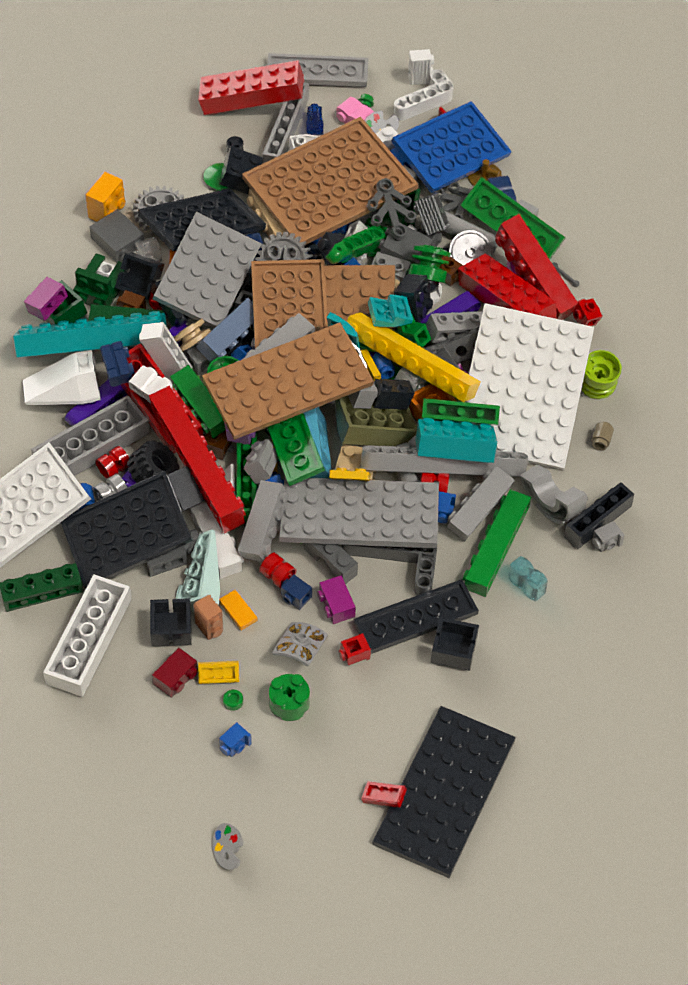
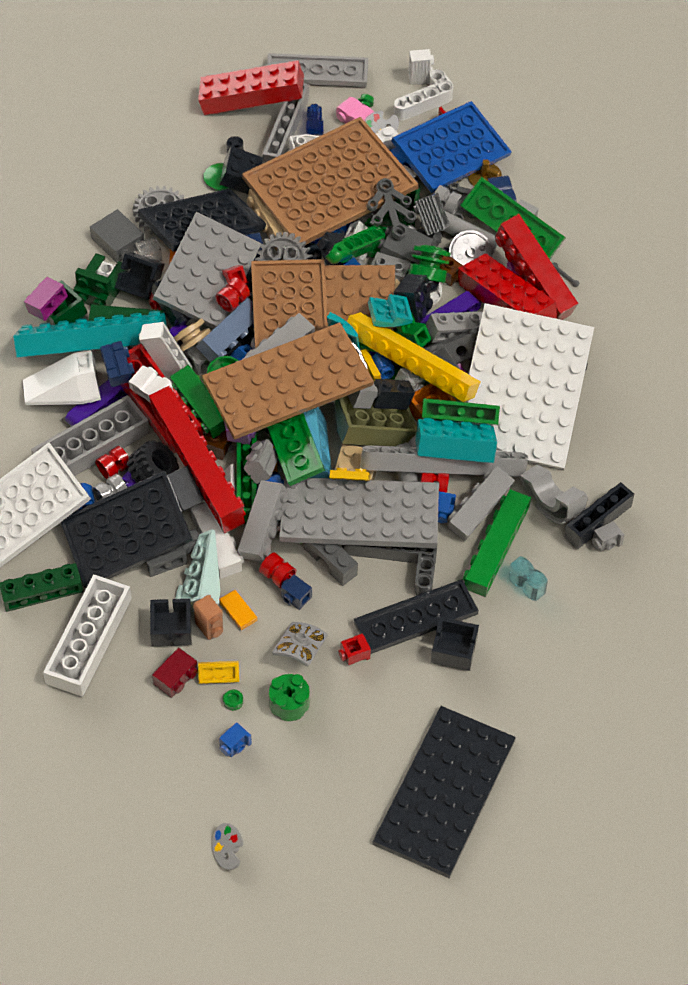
(105, 197): light orange brick -> none
(131, 300): reddish brown brick -> none
(231, 294): none -> red wheel
(235, 272): none -> red slope
(337, 600): magenta brick -> none
(383, 794): plate -> none
(450, 201): none -> light grey wheel
(587, 312): red brick -> none
(601, 374): lime wheel -> none
(602, 436): dark tan brick -> none

